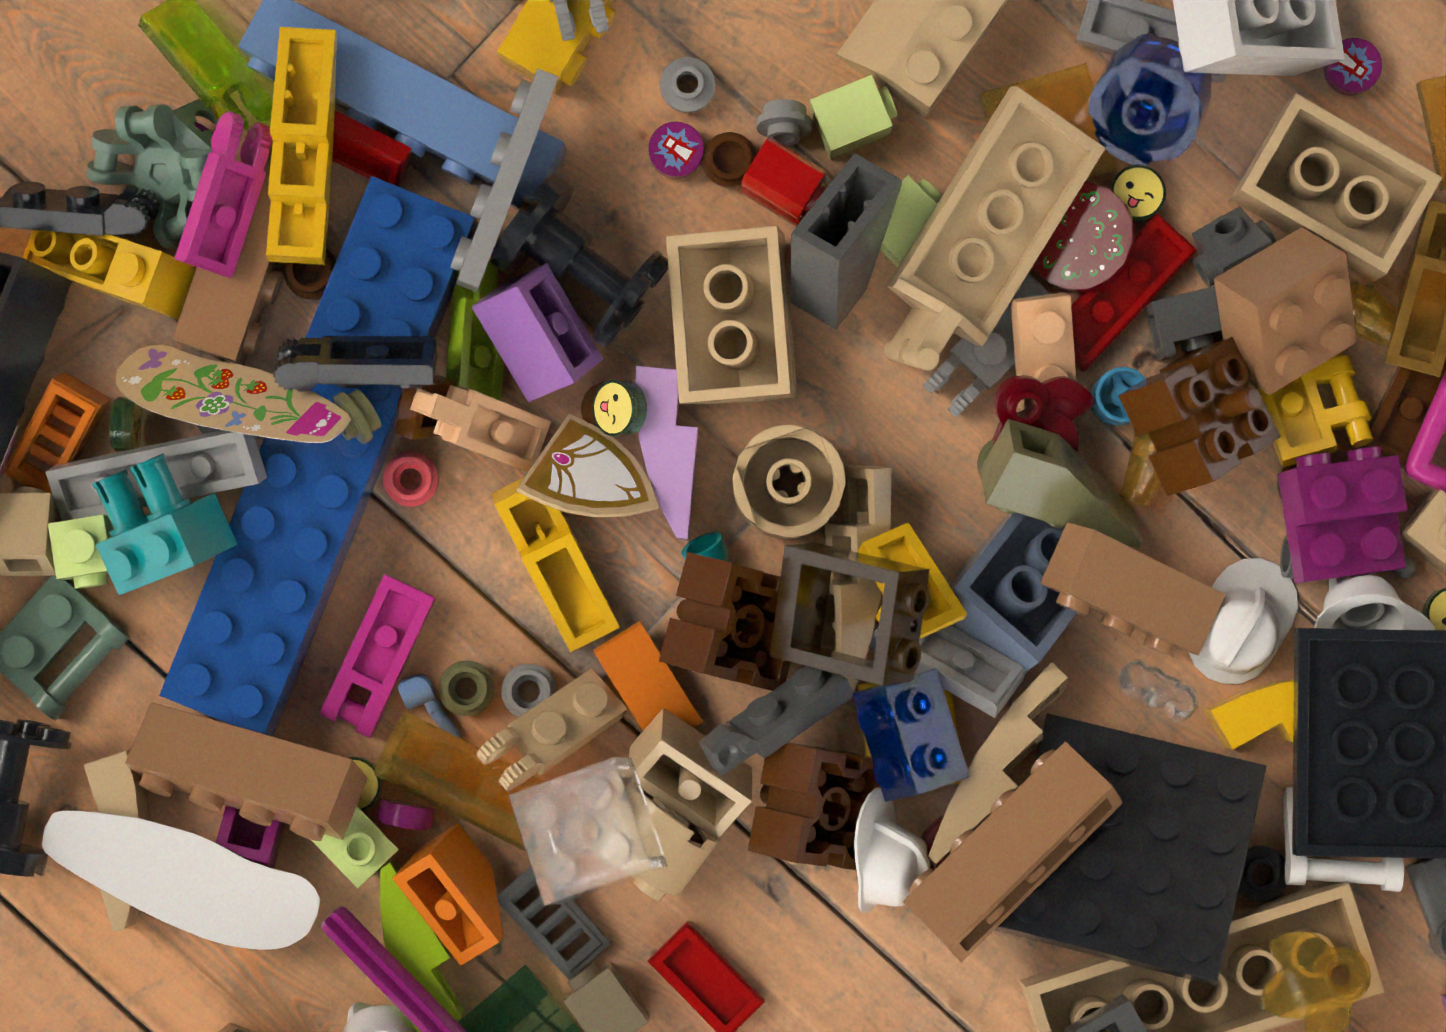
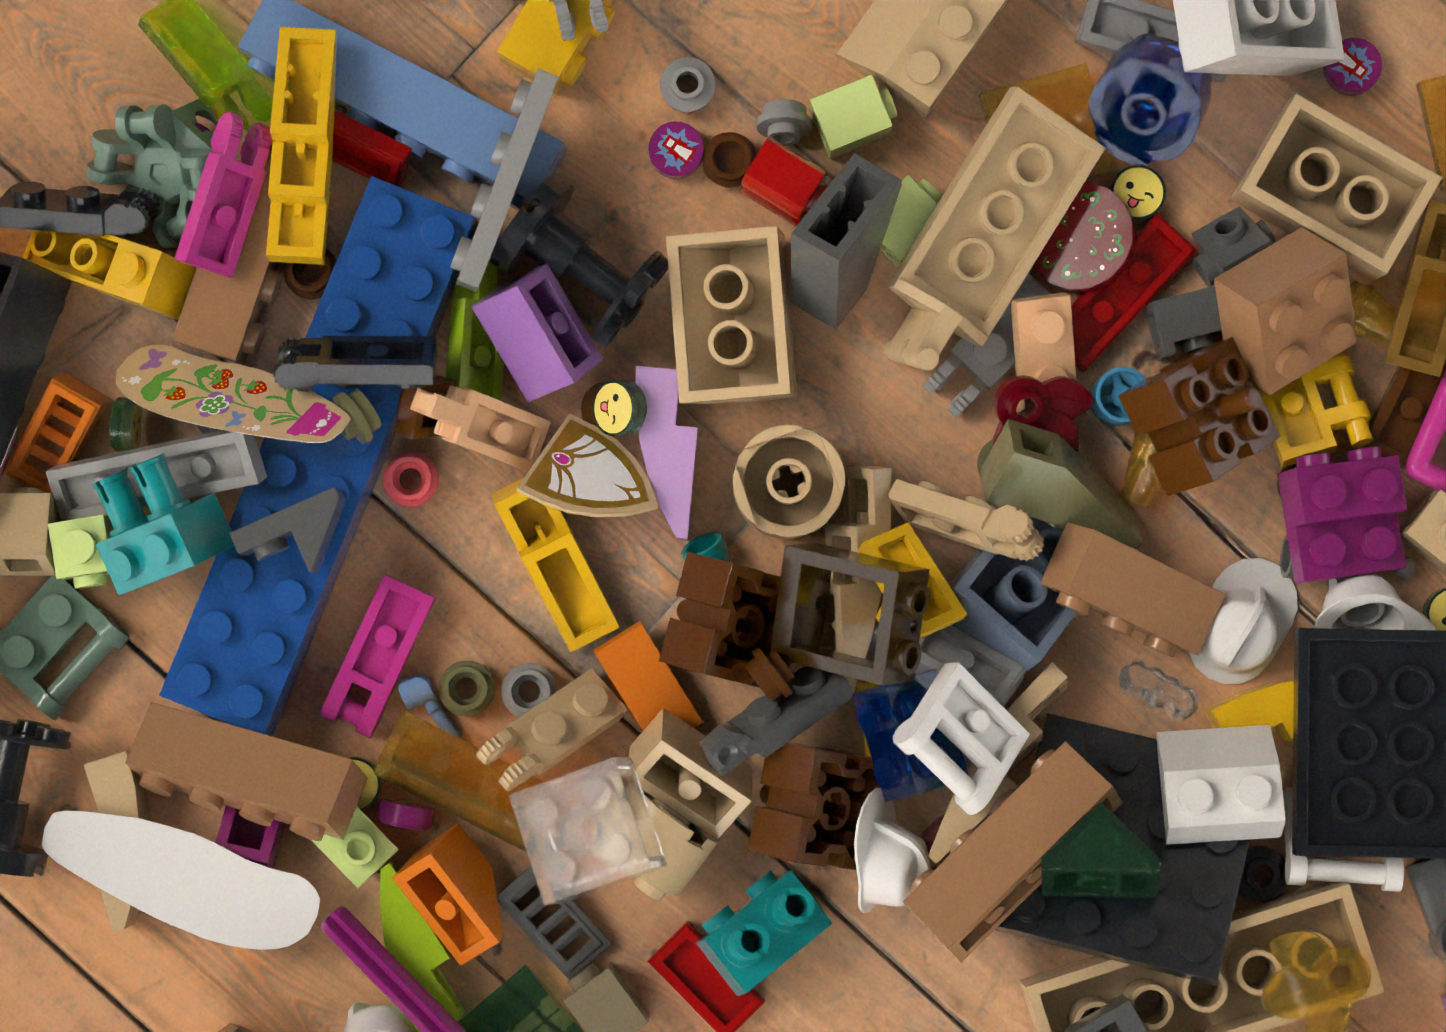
(309, 521): none -> dark grey slope
(762, 932): none -> teal brick
(770, 674): none -> reddish brown plate
(967, 520): none -> tan hinge
(974, 725): none -> white plate
(1100, 861): none -> clear green slope
(1220, 784): none -> white slope

